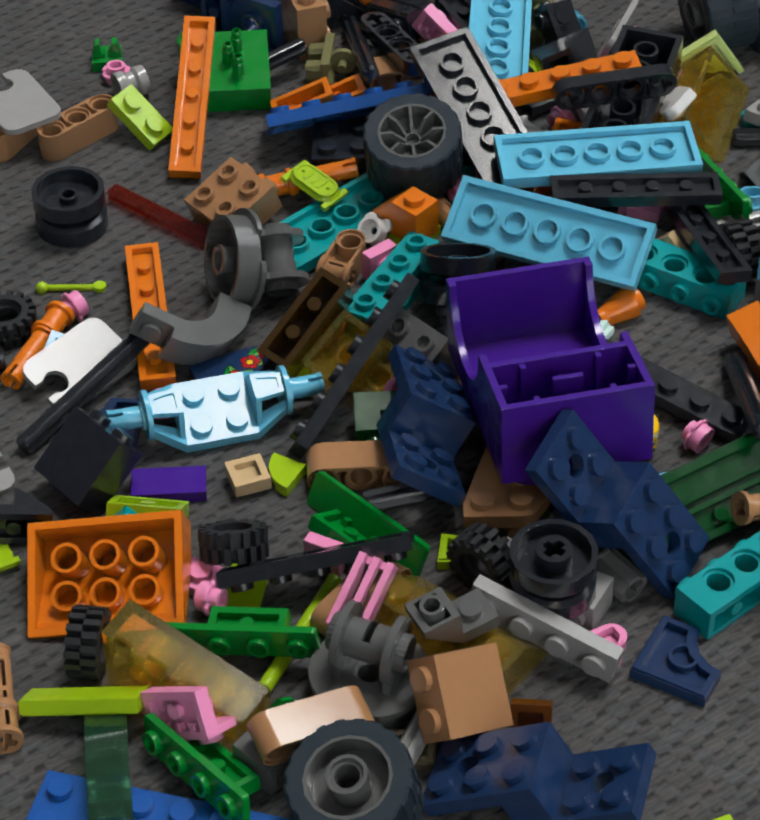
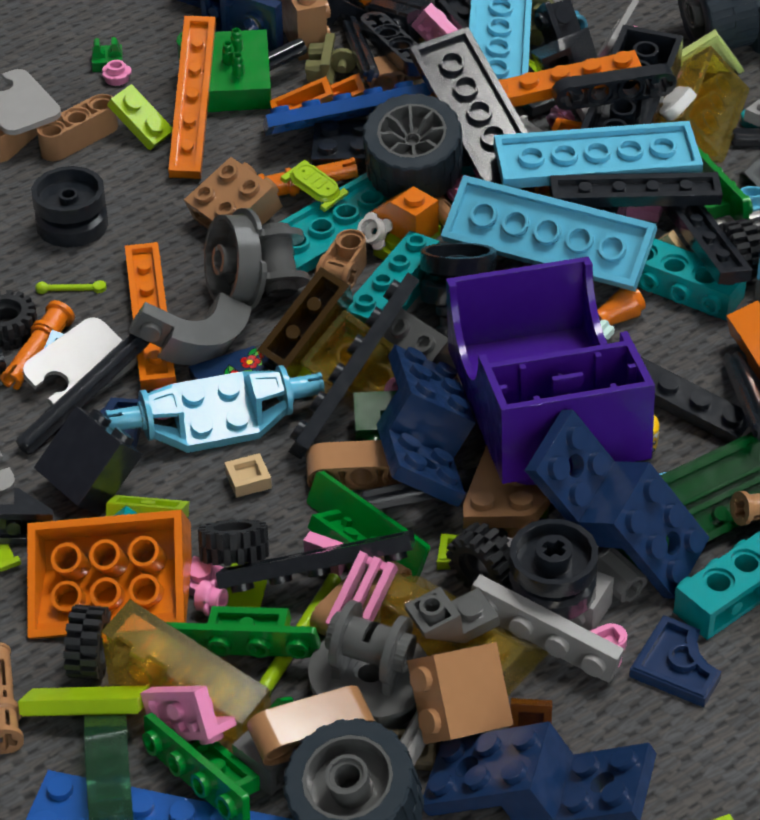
(76, 303): bright pink plate -> none
(136, 76): light grey wheel -> none
(158, 215): clear red axle -> none
(171, 483): dark purple tile -> none
(285, 473): lime tile -> none
(375, 256): bright pink plate -> none
(697, 435): bright pink plate -> none

